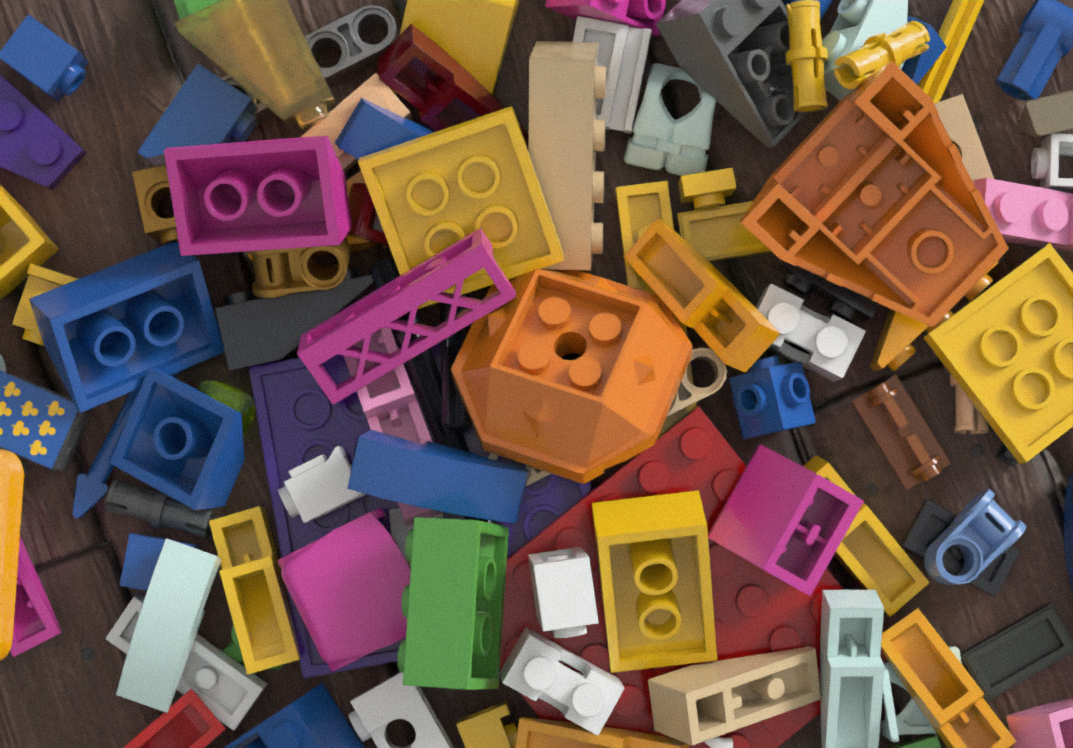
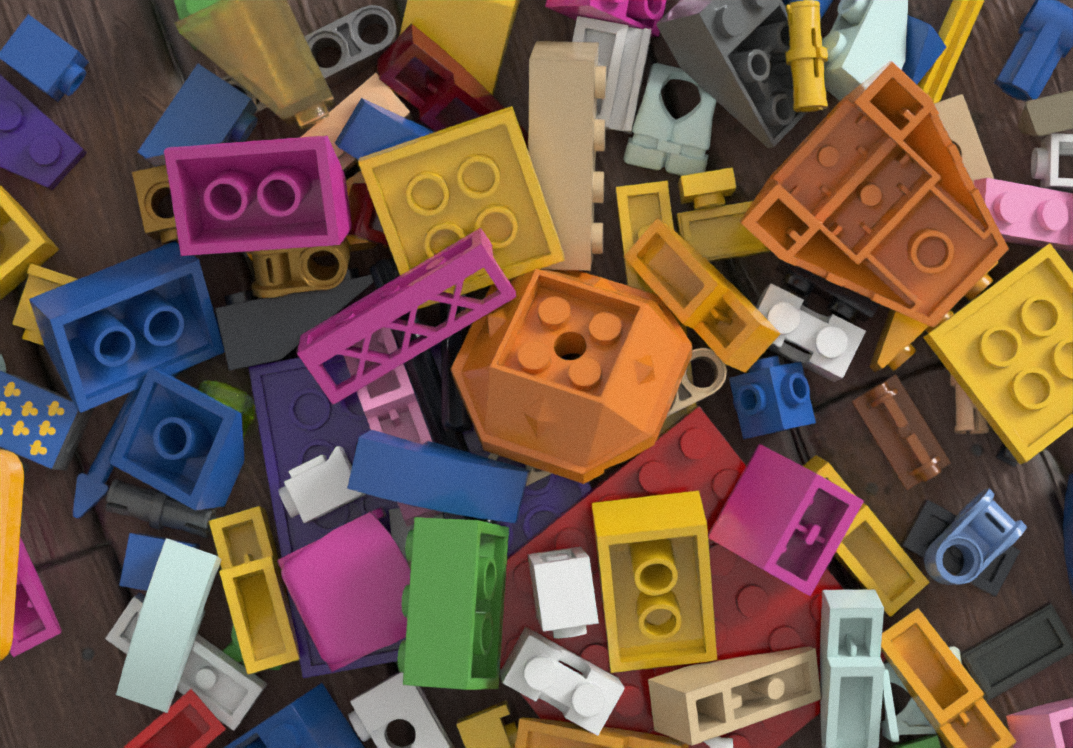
(878, 51): yellow pin -> none

